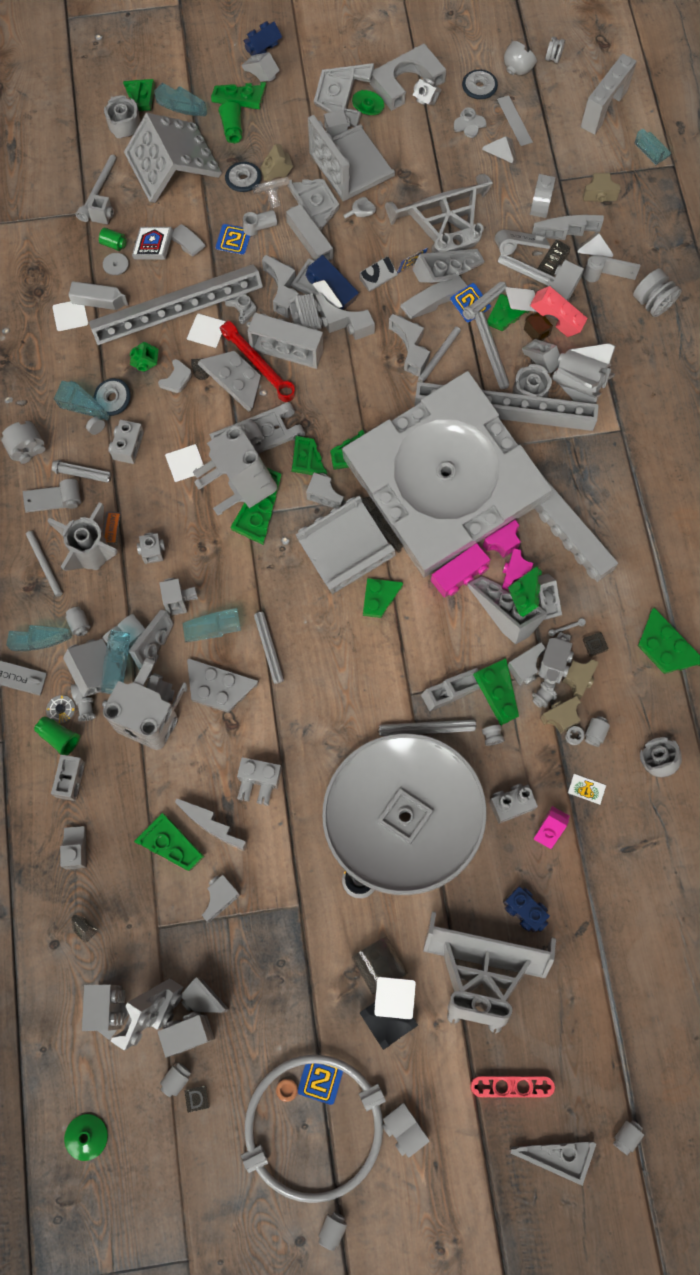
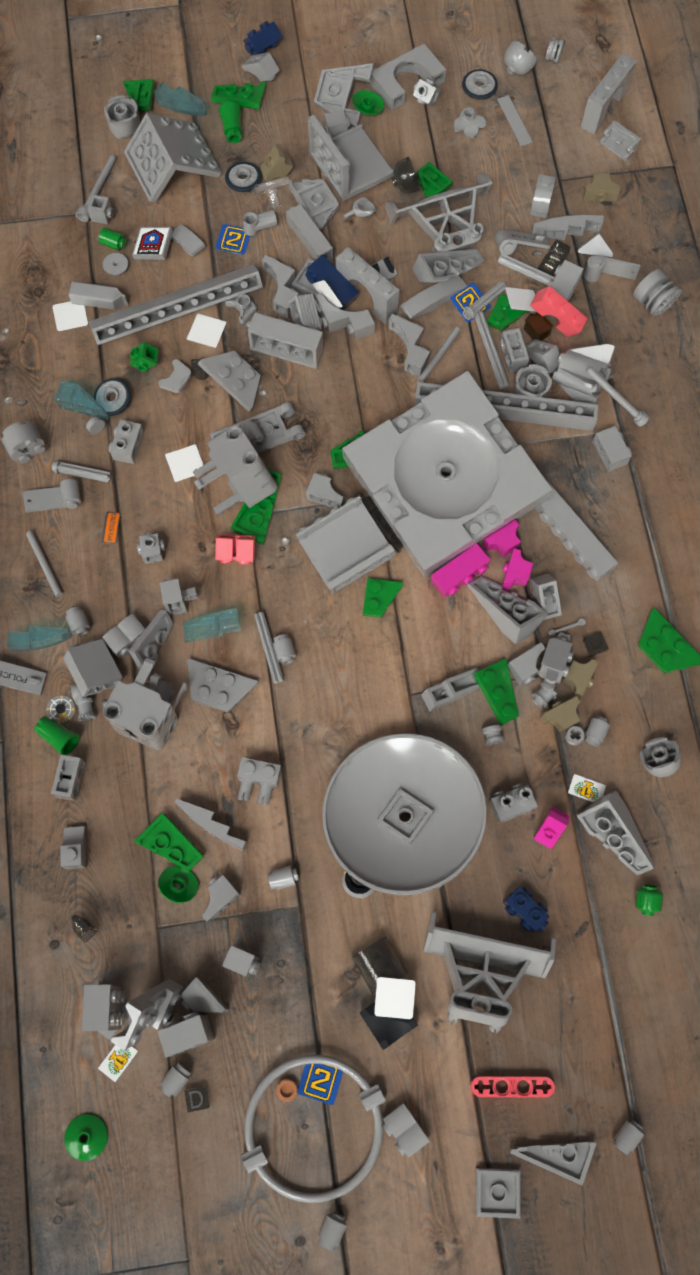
(85, 541): light grey brick -> none
(115, 660): clear light blue slope -> none
(117, 1062): none -> sticker
(181, 878): none -> green dish
(231, 334): red piece -> none
(235, 547): none -> coral piece
(241, 962): none -> light grey brick
(283, 877): none -> light grey brick
(284, 649): none -> light grey brick
(306, 457): green wing -> none
(383, 292): none -> light grey arch
(405, 176): none -> clear smoke cylinder
(410, 261): sticker -> none
(427, 727): light grey axle -> none
(433, 180): none -> green wing
(497, 1193): none -> light grey tile
(503, 149): light grey slope -> none
(514, 350): none -> light grey brick
(526, 592): green wing -> none
(612, 448): none -> light grey brick
(614, 826): none -> light grey wedge
(620, 140): none -> light grey hinge
(639, 416): none -> light grey piece
(649, 899): none -> green head
(651, 147): clear light blue panel -> none

